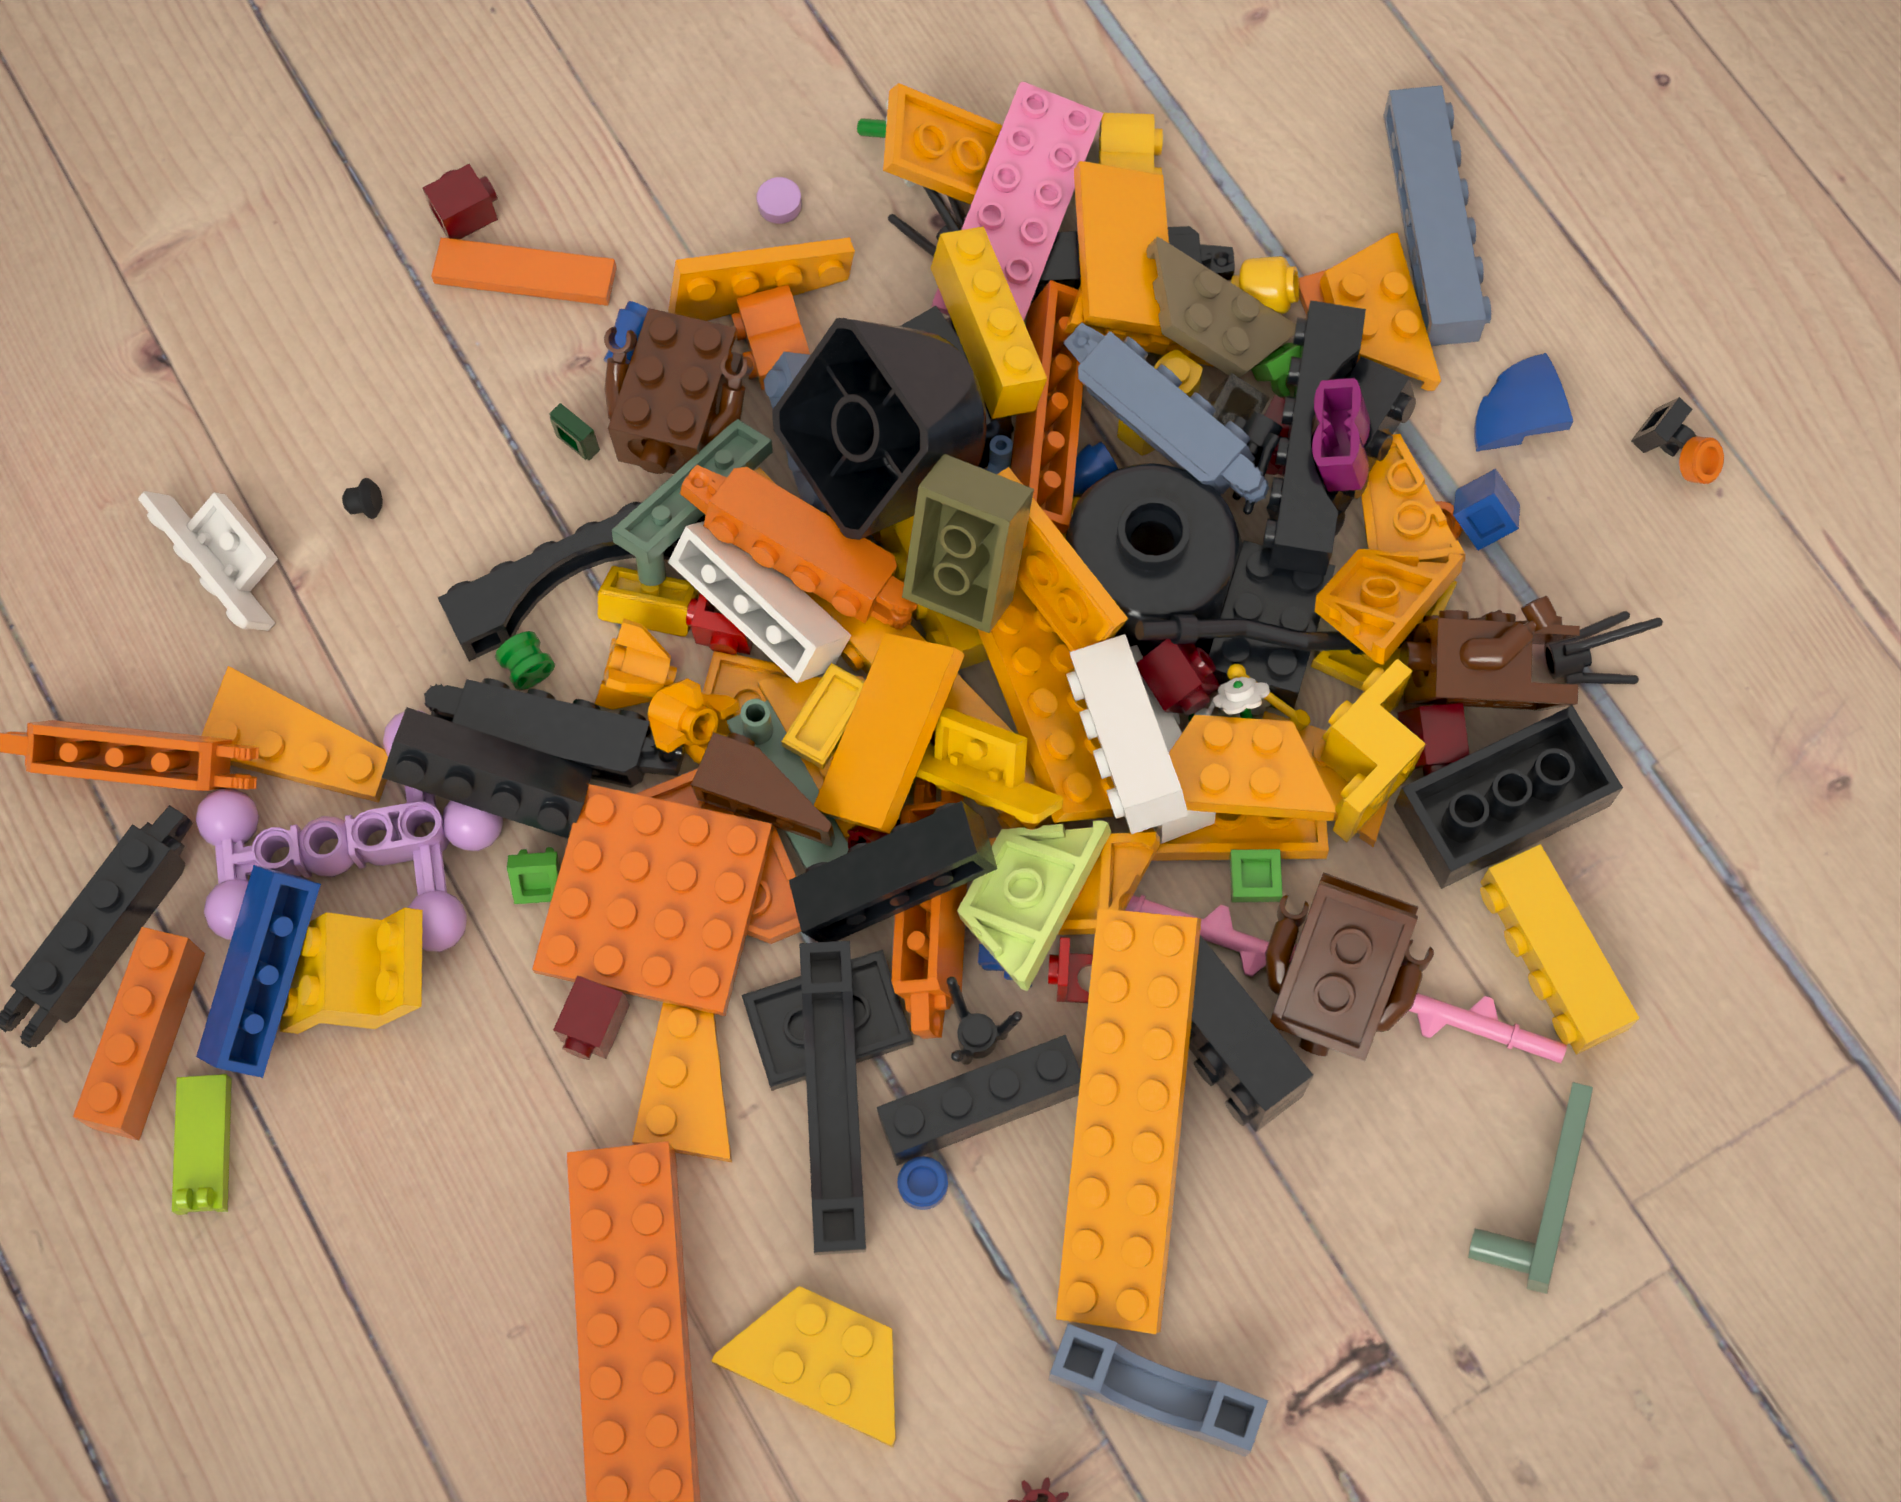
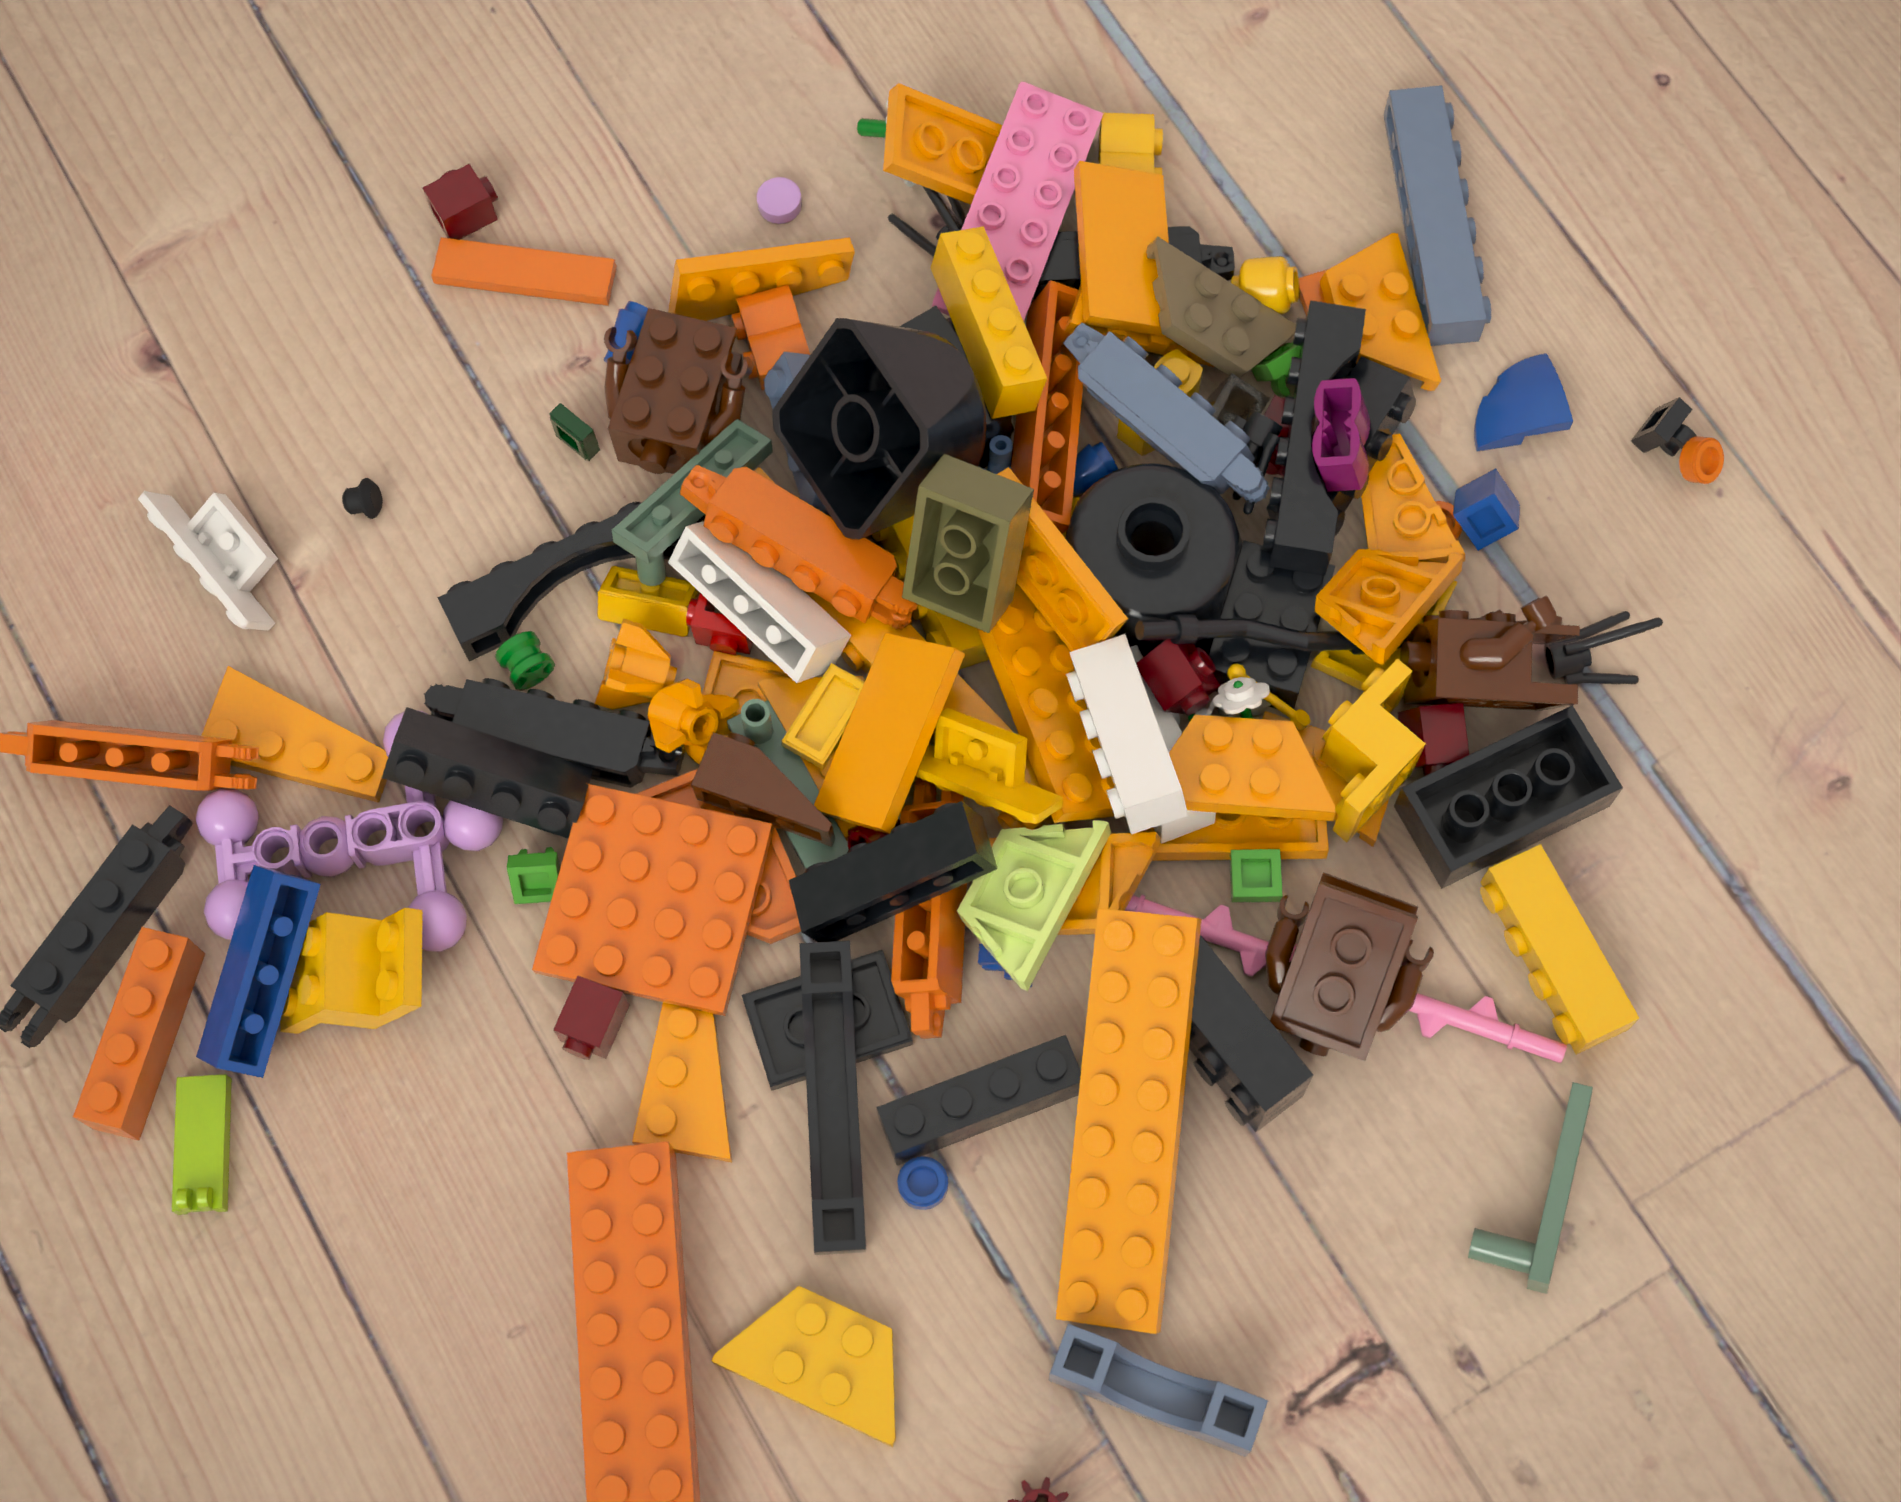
(976, 1031): black plant -> none
(1064, 973): red bracket -> none

